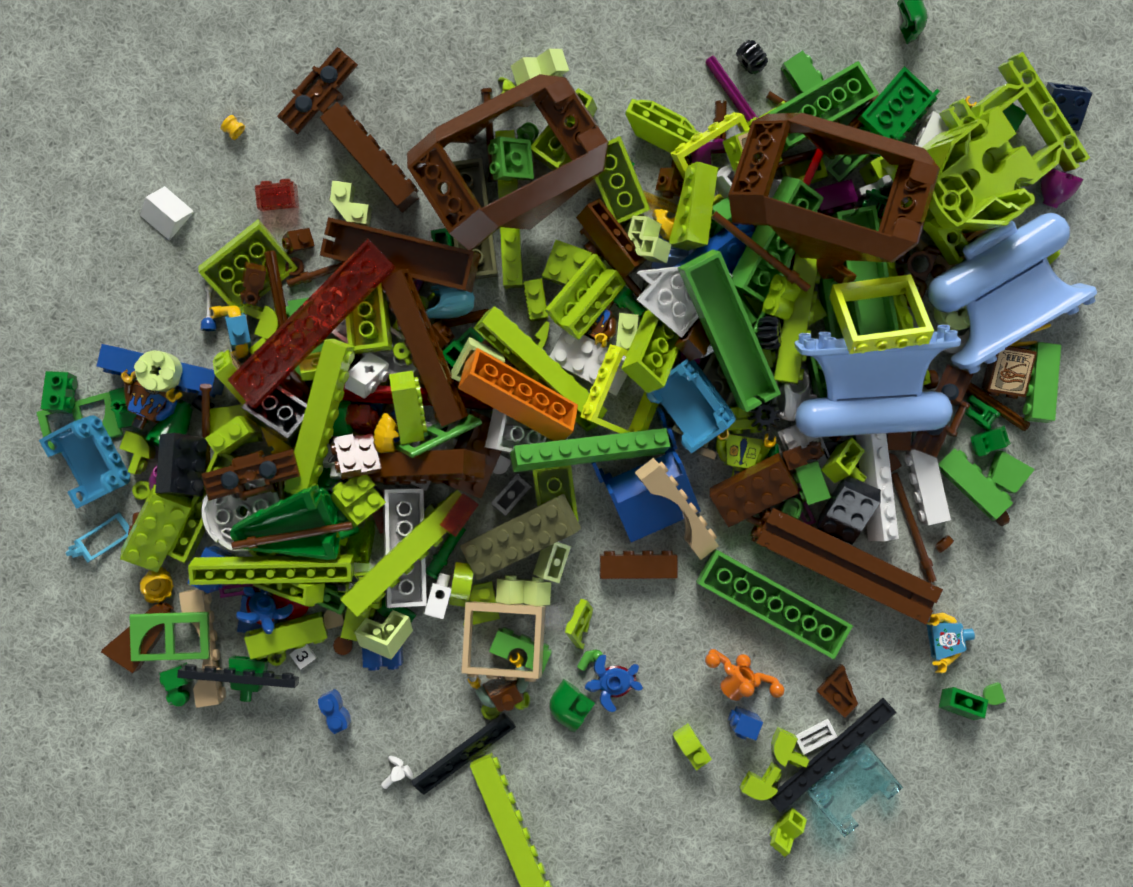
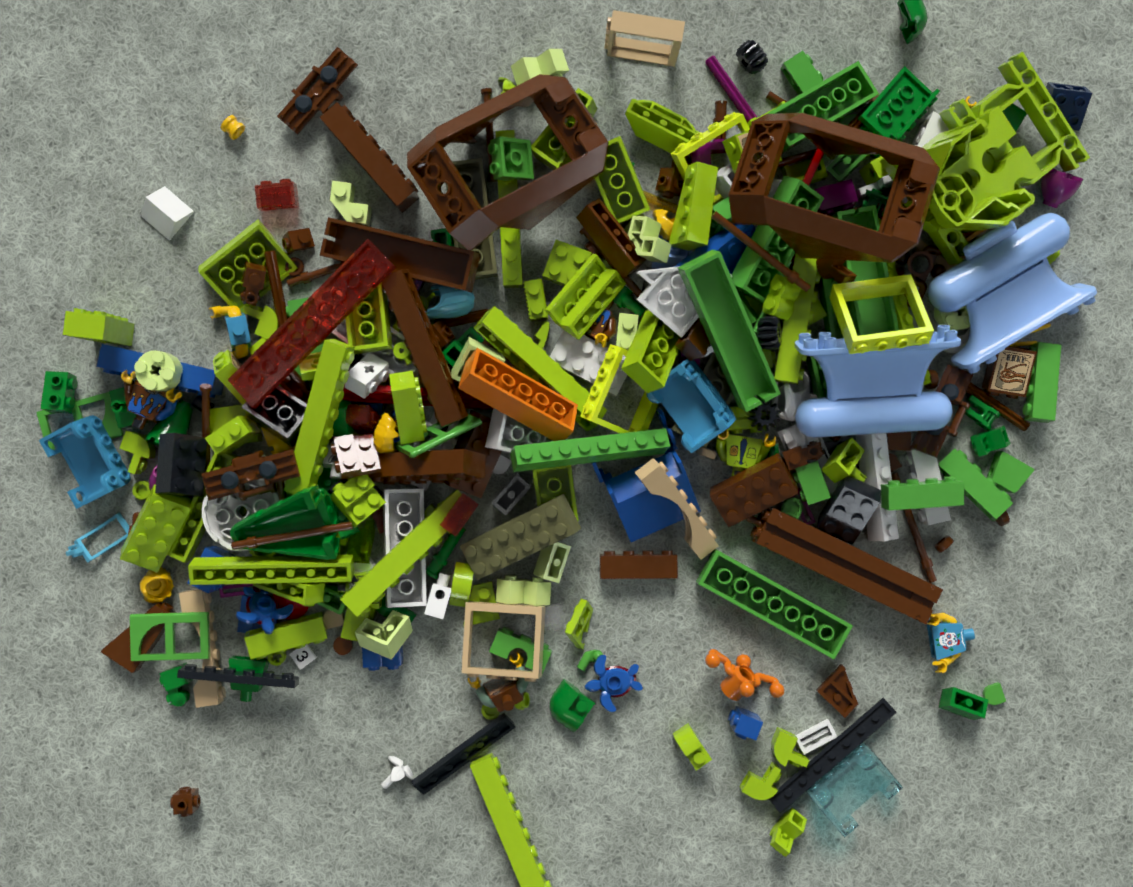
(98, 327): none -> lime brick
(186, 795): none -> reddish brown brick
(208, 323): hinge -> none
(336, 714): blue brick -> none
(528, 131): bright green brick -> none
(644, 27): none -> tan window
(922, 494): none -> bright green brick

